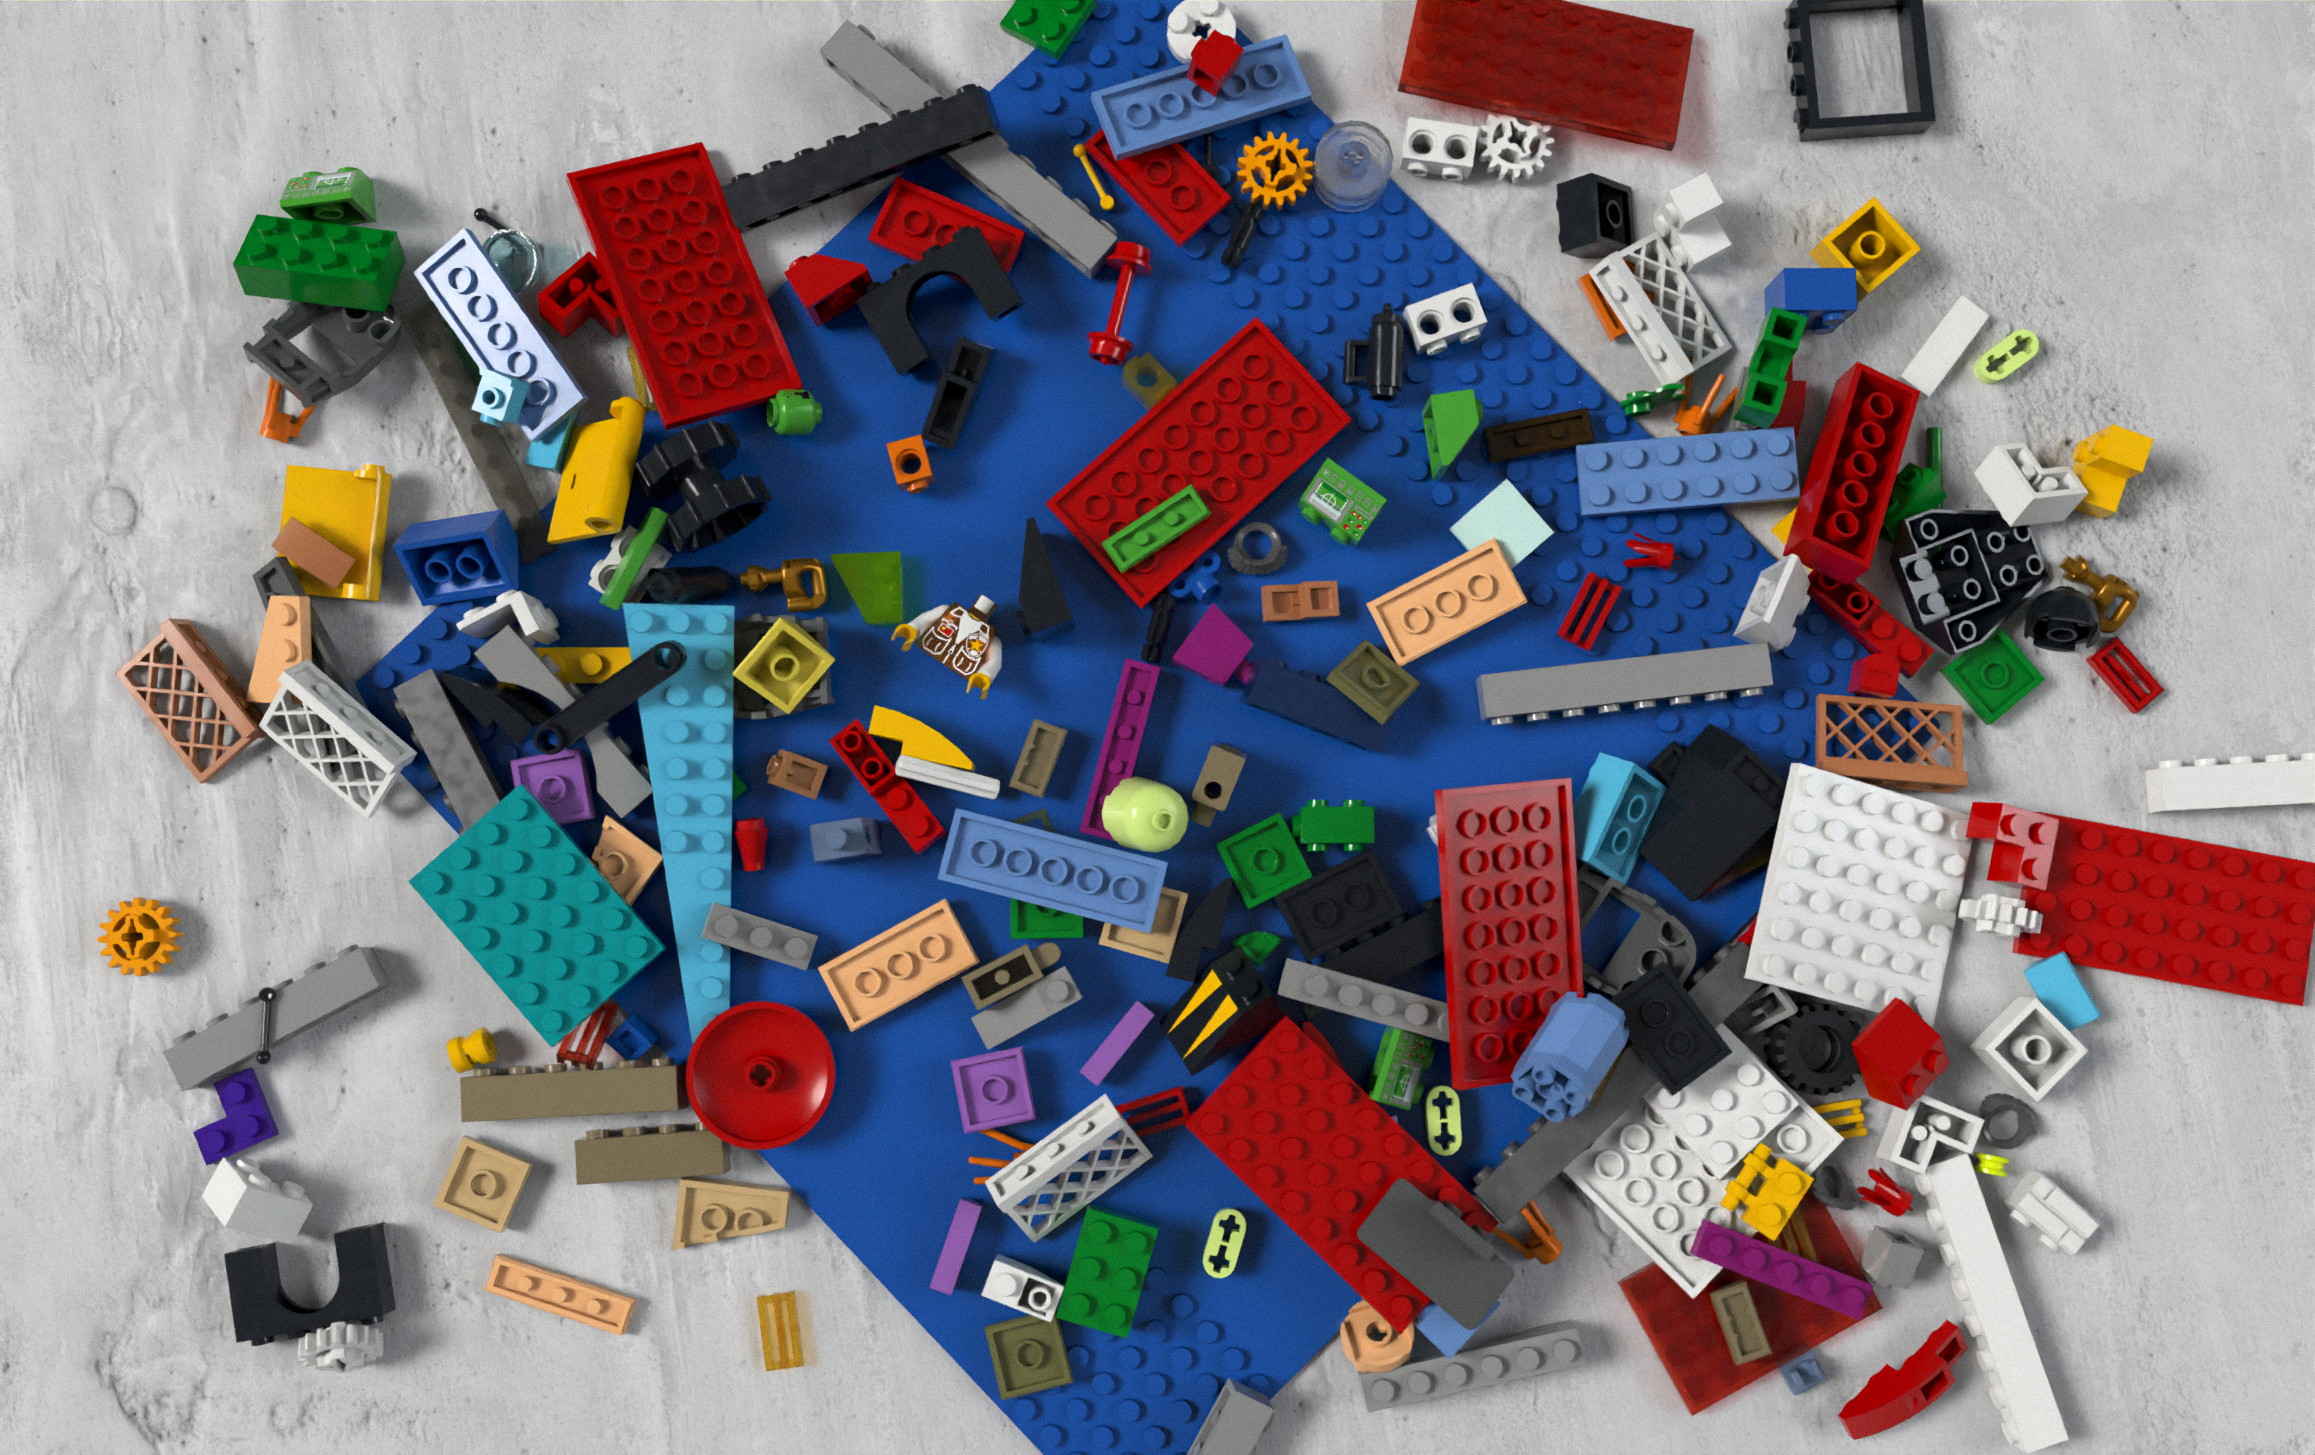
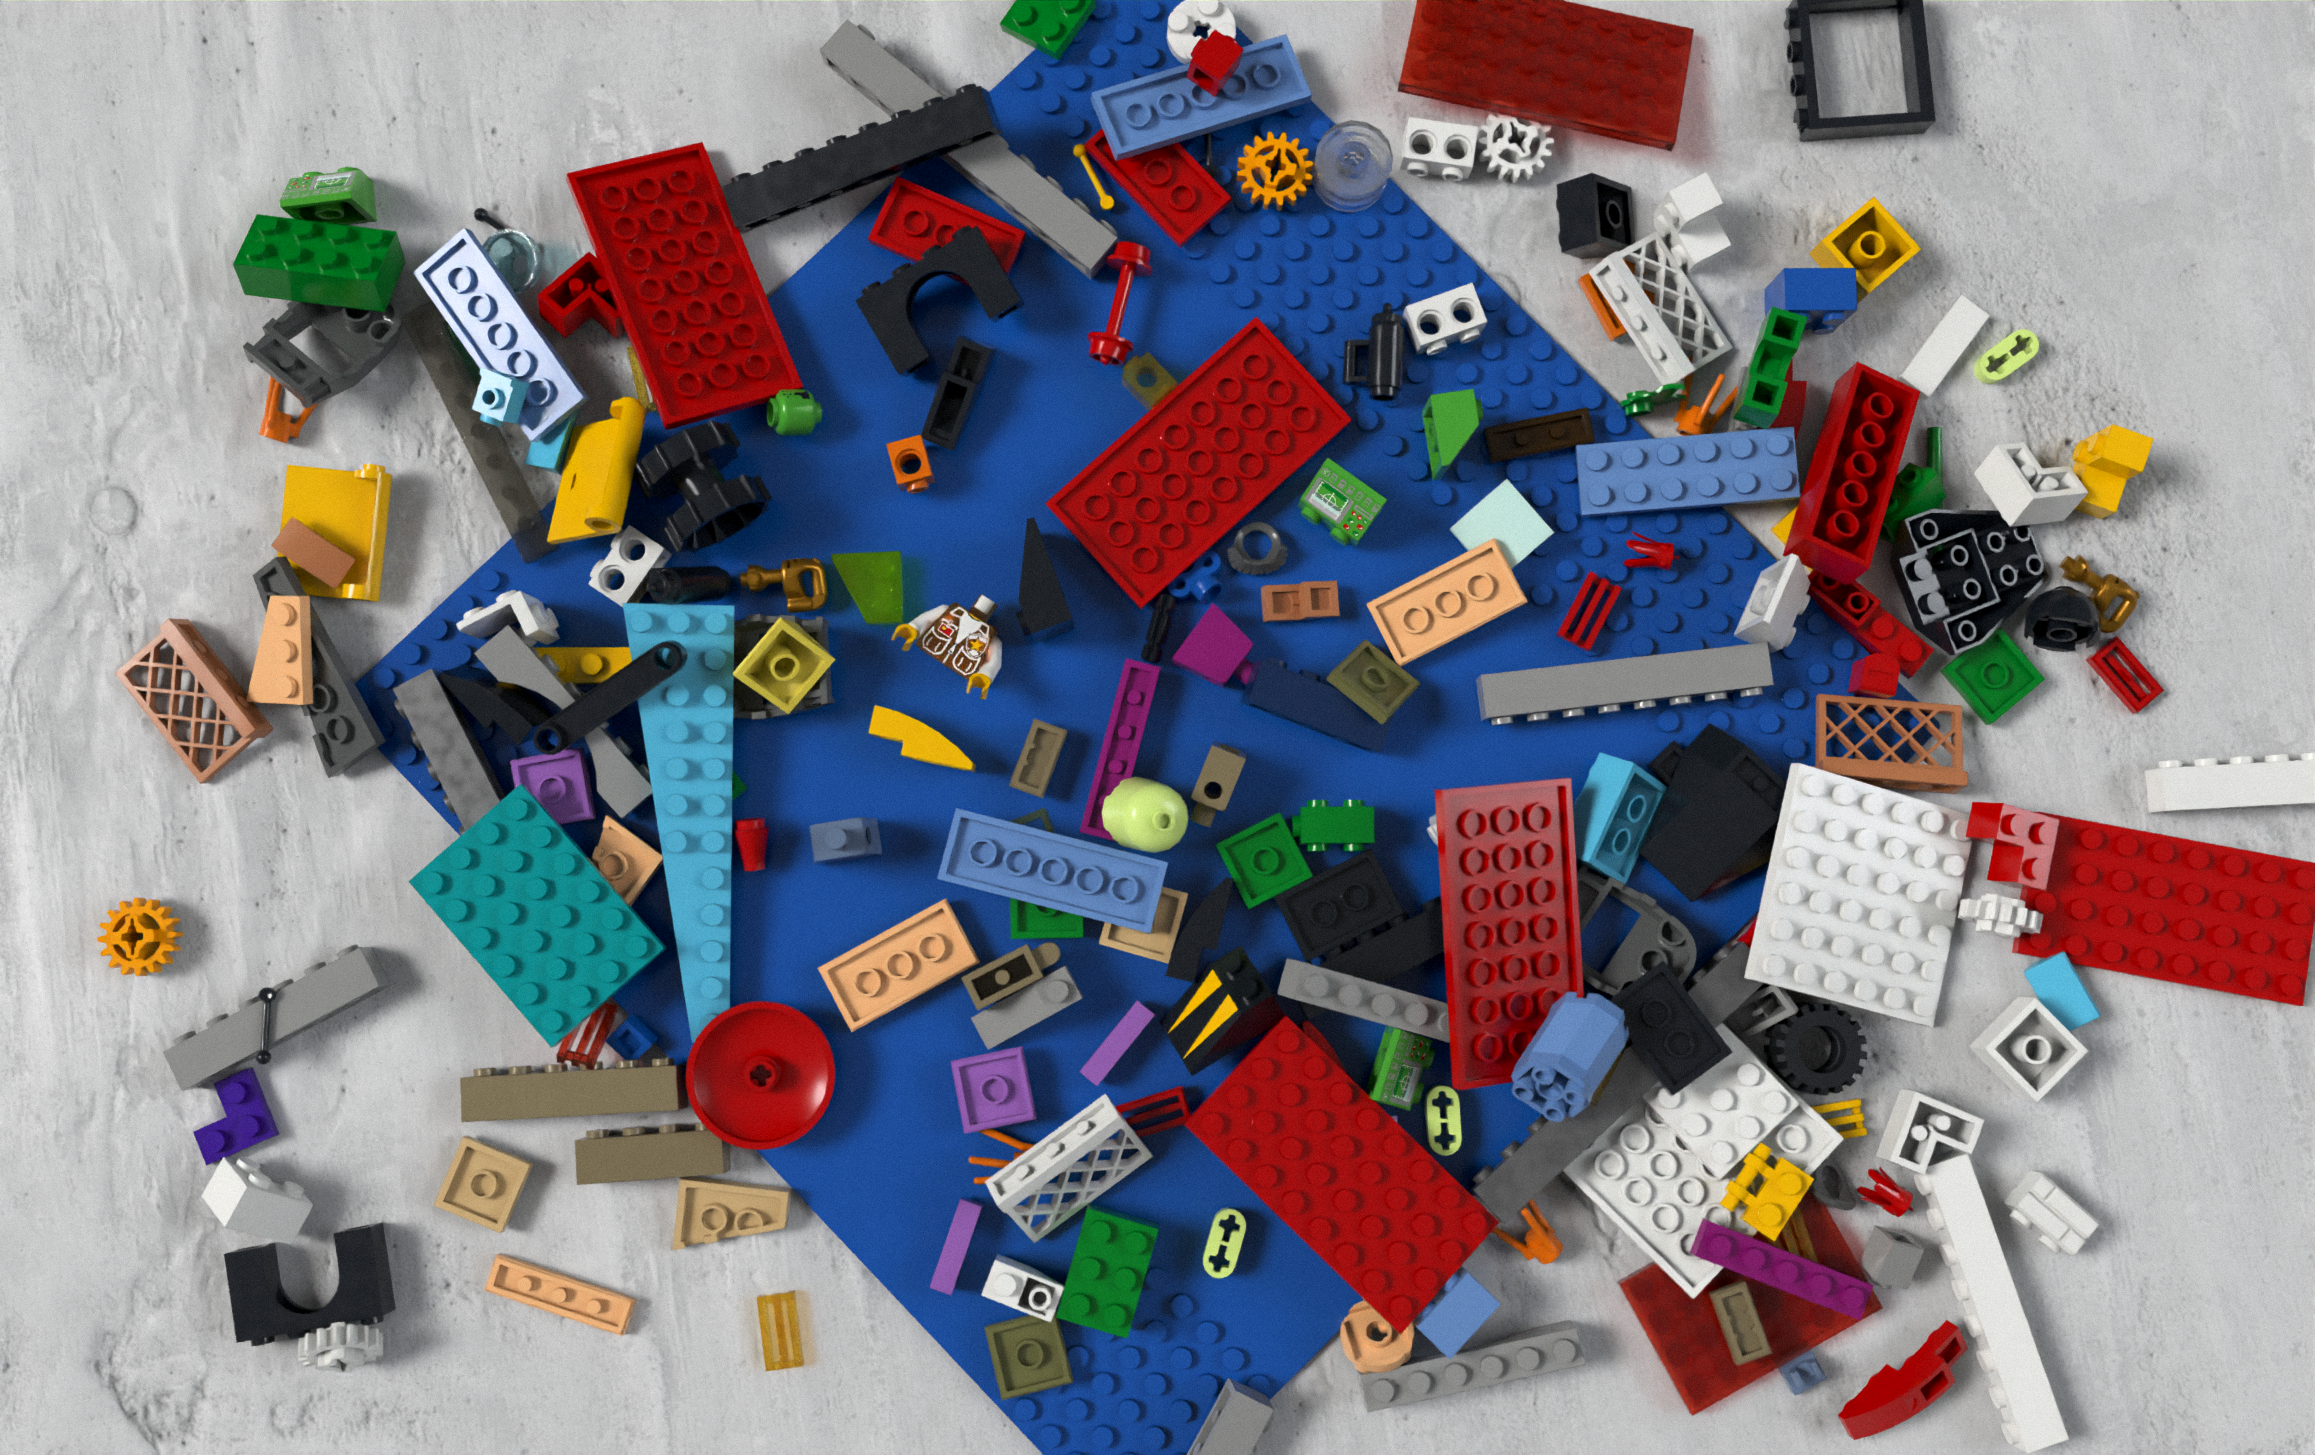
(346, 720): white fence -> none
(460, 557): blue slope -> none
(471, 1050): yellow wheel -> none
(634, 558): bright green tile -> none
(759, 936): light grey plate -> none
(796, 773): medium nougat bracket -> none
(827, 285): red slope -> none
(889, 790): red slope -> none
(947, 777): white axle -> none
(1156, 529): bright green tile -> none
(1242, 236): black axle -> none
(1257, 945): green tile -> none
(1437, 1252): dark grey bracket -> none
(1899, 1055): red slope -> none
(1990, 1164): neon yellow bush -> none
(2026, 1119): dark grey piece -> none

